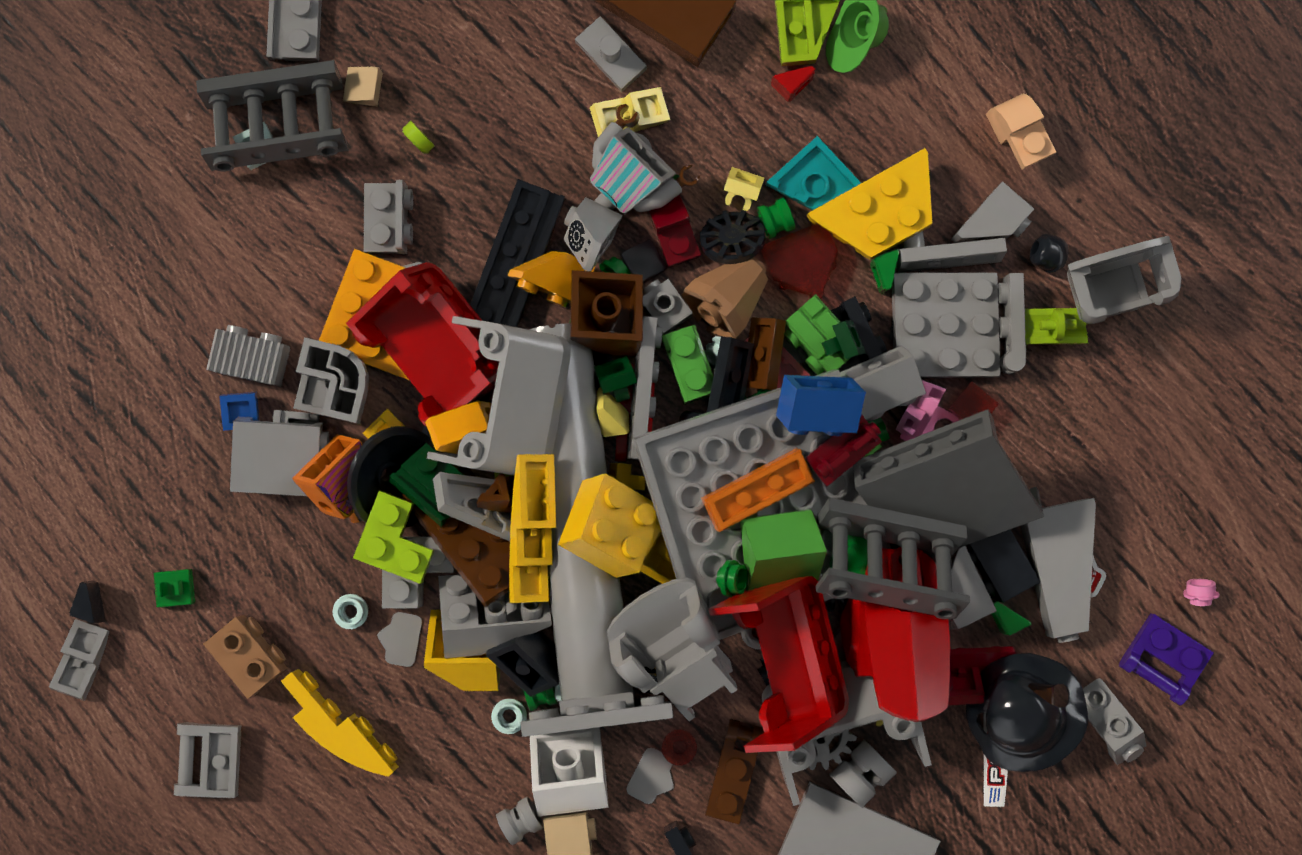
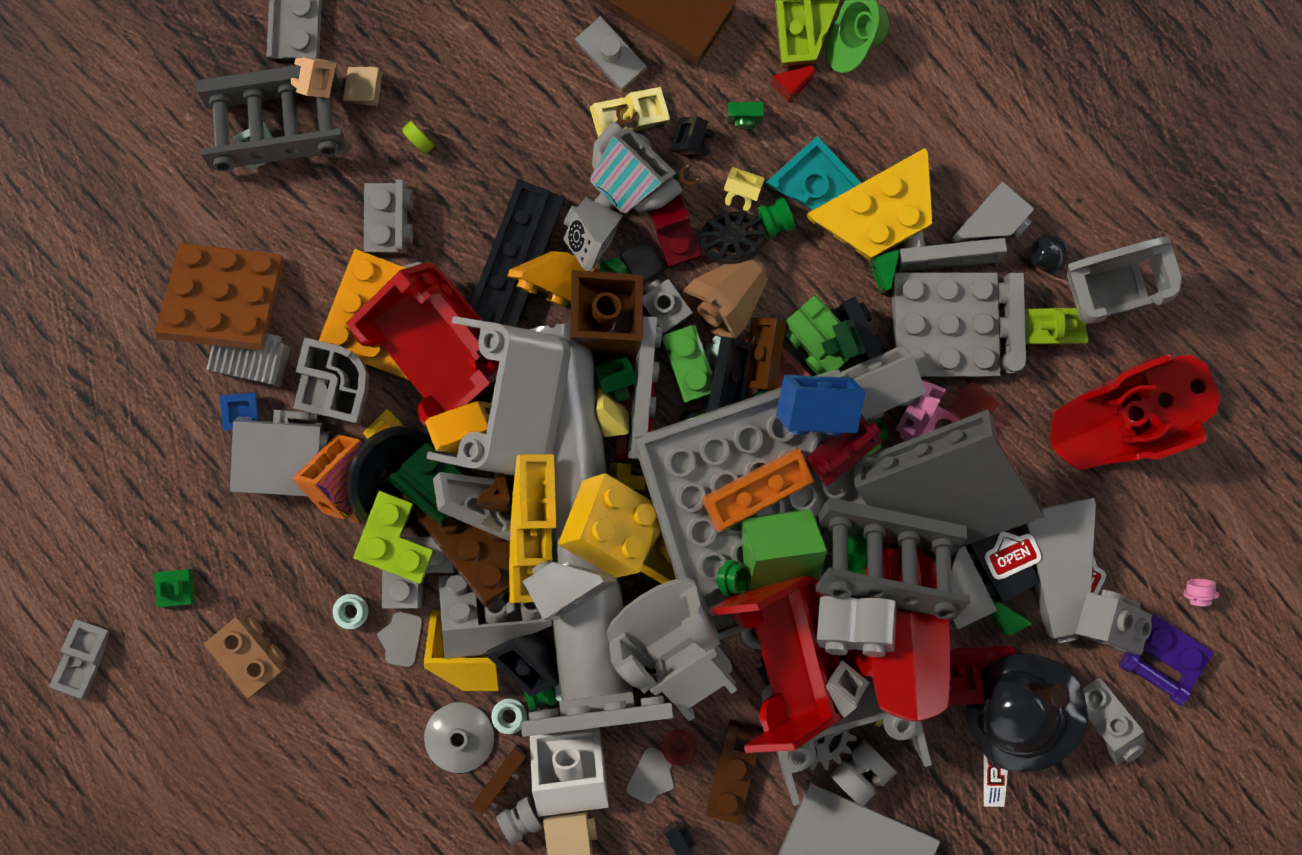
(88, 603): black slope -> none
(218, 760): light grey plate -> none
(220, 296): none -> dark orange plate
(314, 77): none -> light nougat tile
(346, 739): yellow slope -> none
(469, 722): none -> light grey dish
(492, 793): none -> reddish brown plate
(563, 587): none -> light grey slope
(689, 136): none -> black tile
(745, 114): none -> green plate
(802, 260): clear red slope -> none
(846, 688): none -> light grey slope
(857, 624): none -> light grey brick
(1012, 554): none -> sticker
(1021, 126): light nougat brick -> none
(1114, 622): none -> light grey brick
(1124, 418): none -> red piece

